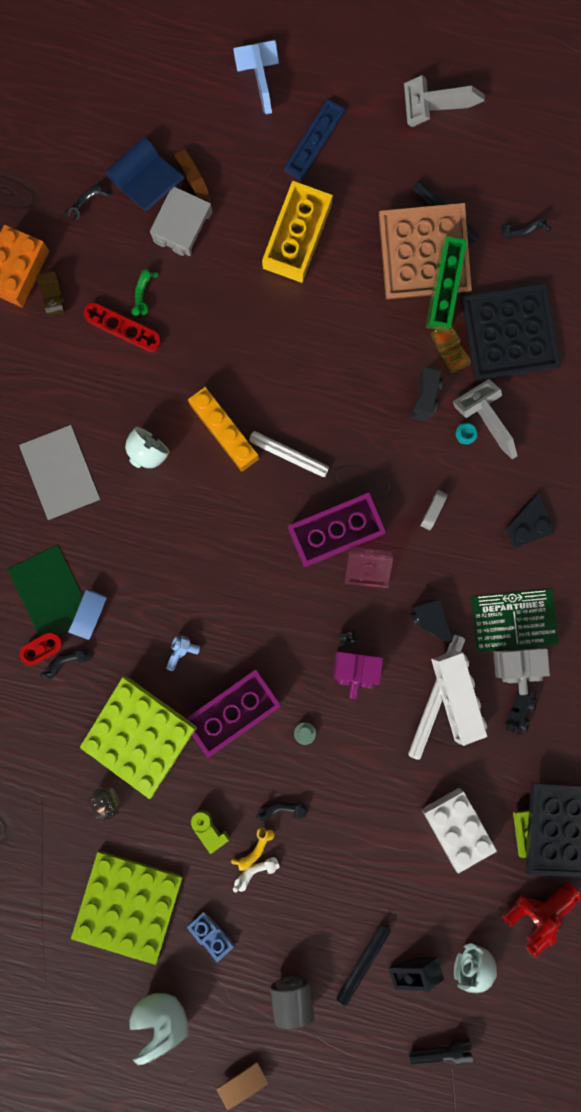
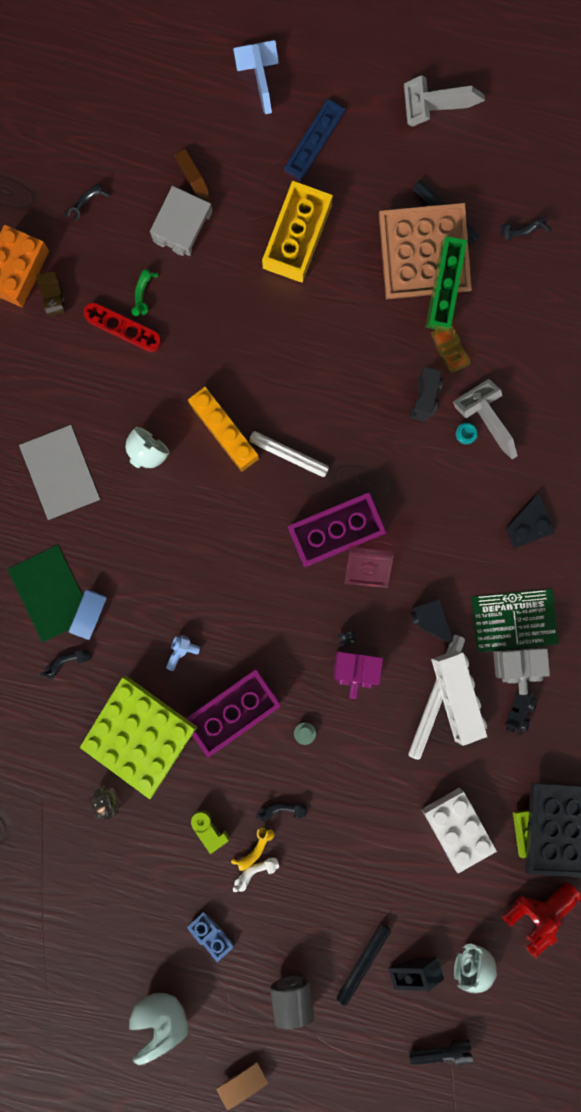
(41, 648): red plate -> none
(126, 907): lime plate -> none
(143, 175): dark blue door -> none
(433, 510): light grey beam -> none
(510, 332): black plate -> none

